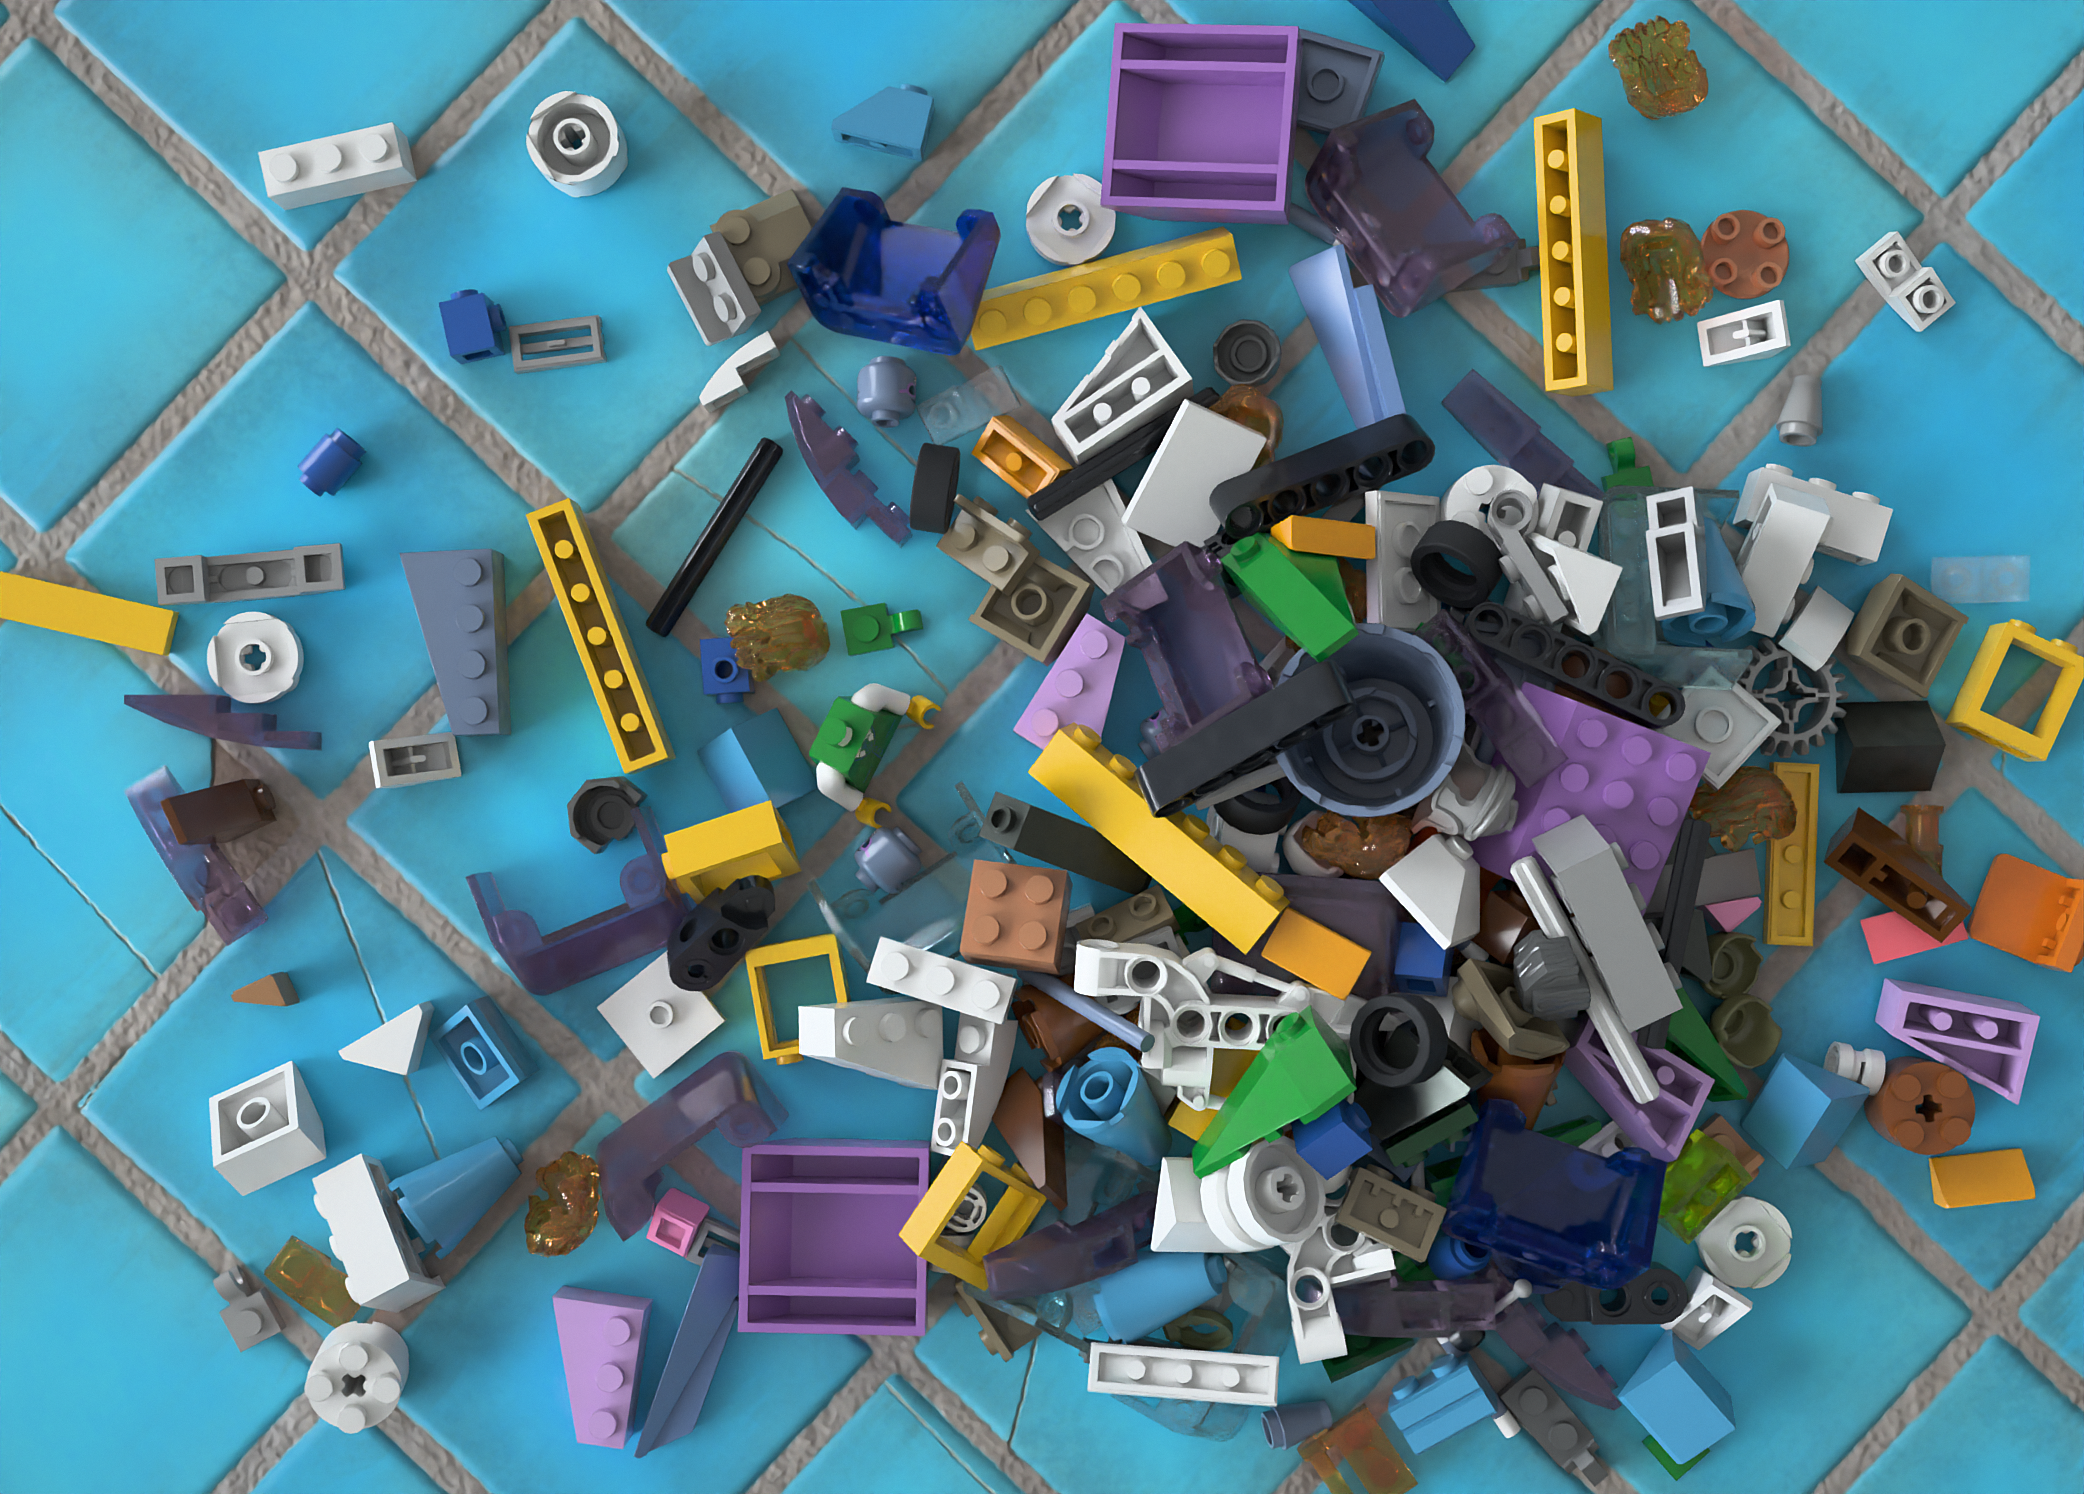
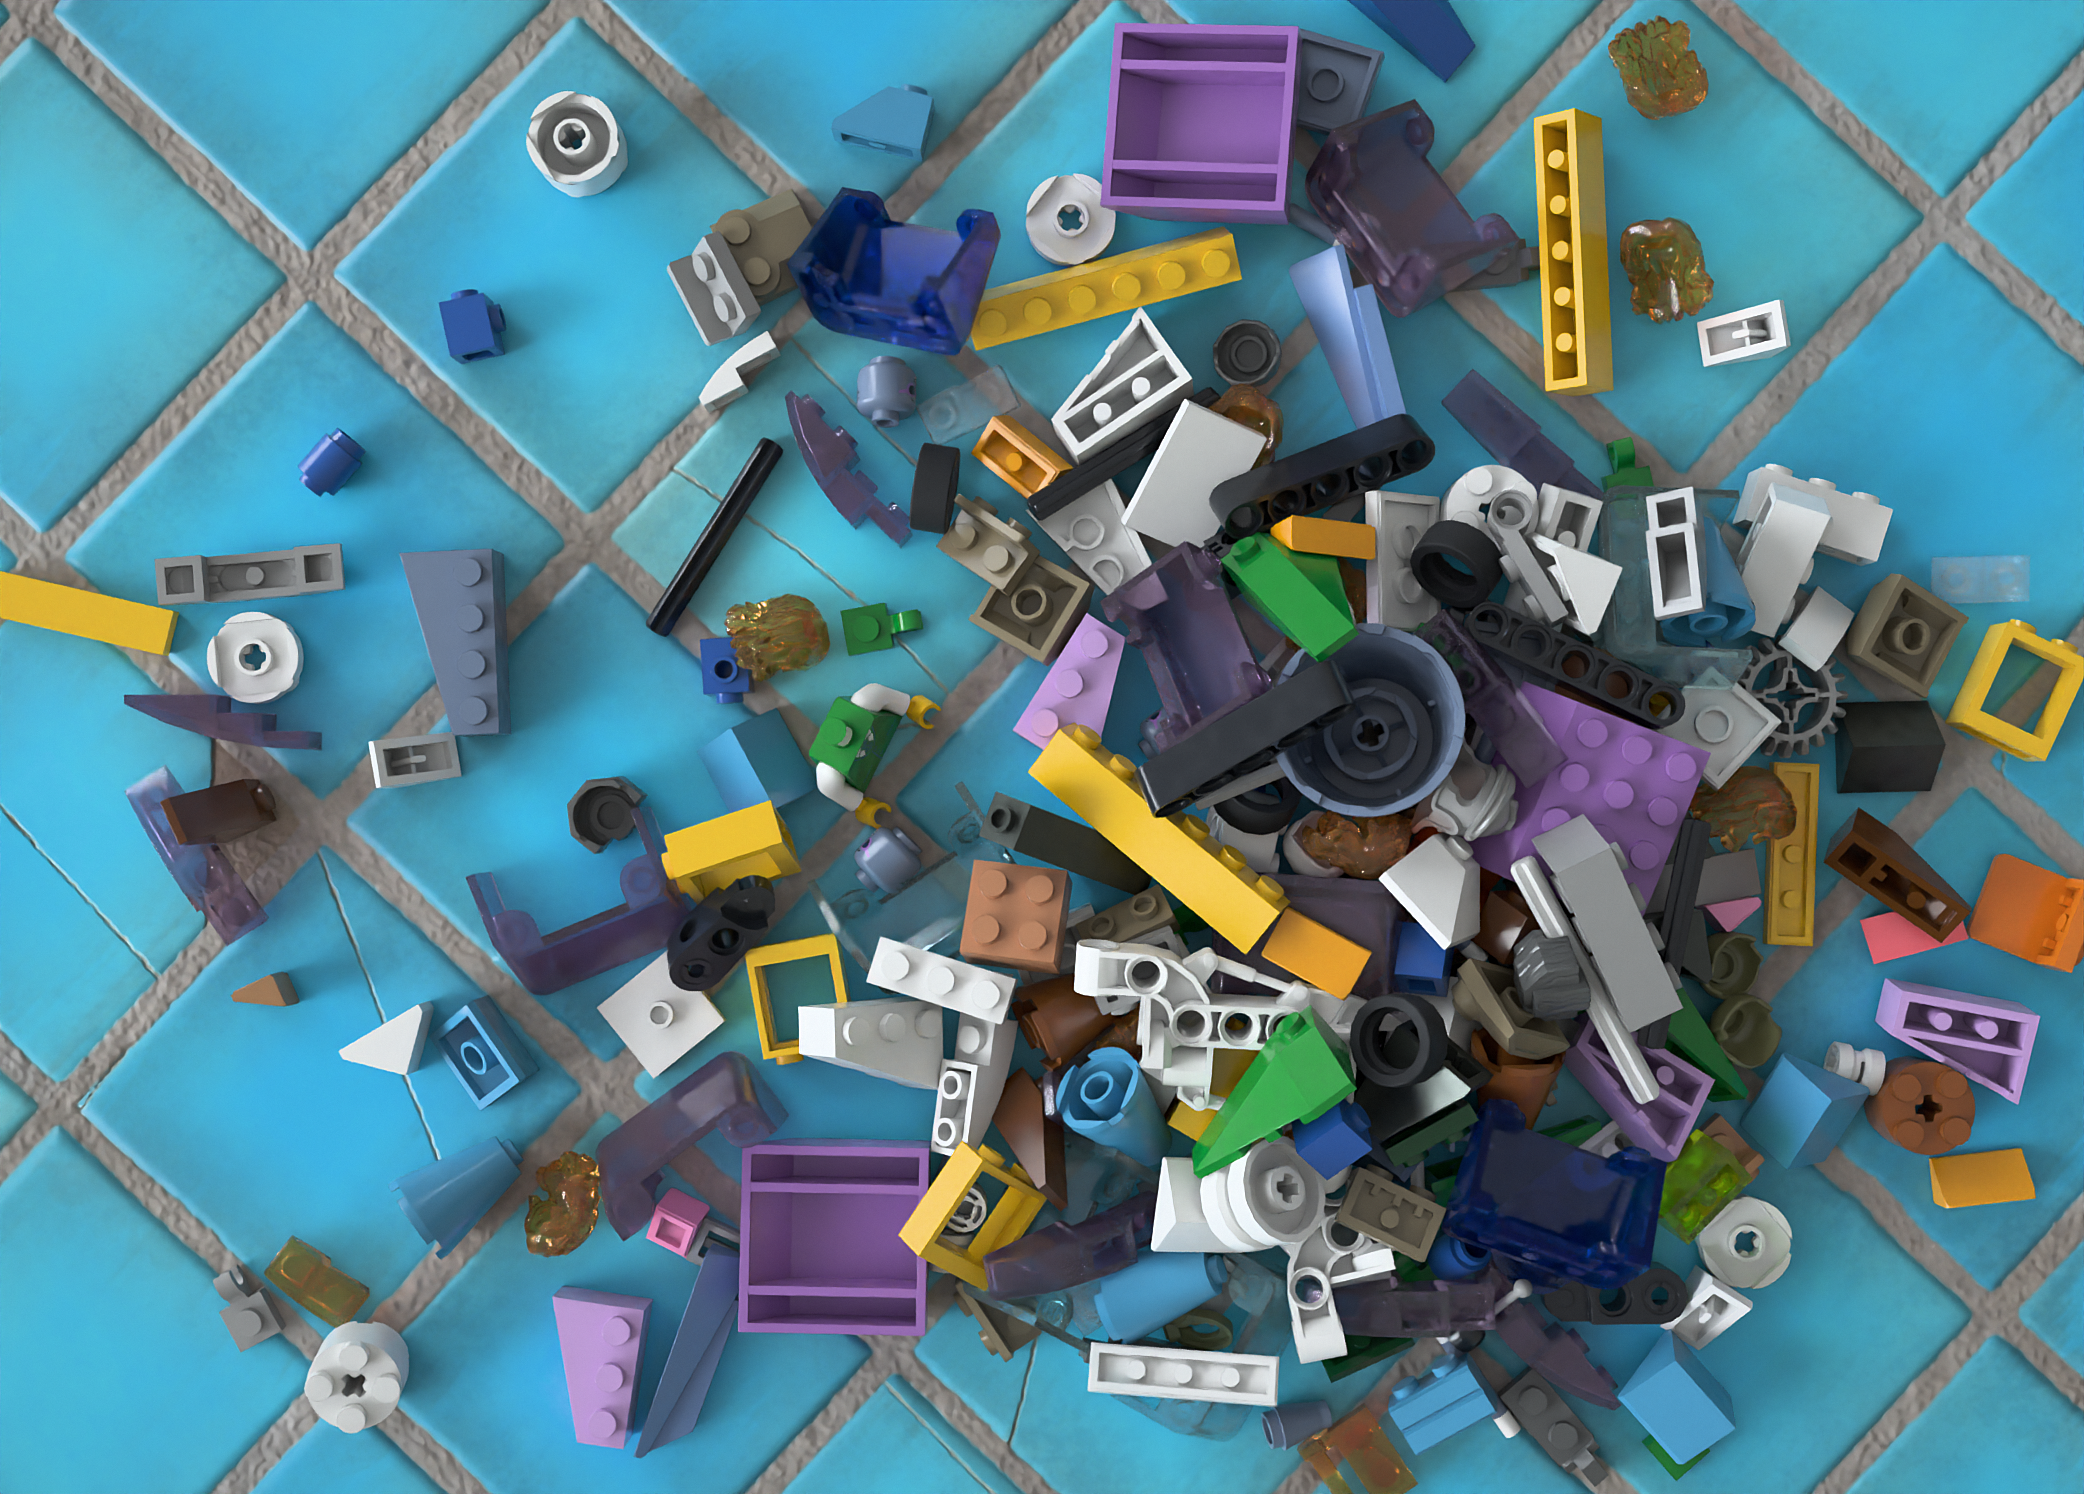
(265, 1129): white slope -> none
(337, 166): white brick -> none
(372, 1236): white wedge -> none
(557, 362): light grey tile -> none
(601, 636): yellow brick -> none
(1090, 1009): sand blue bar -> none
(1745, 253): nougat dish -> none
(1802, 413): light grey cone -> none
(1903, 283): white slope -> none
(1923, 833): clear orange connector -> none

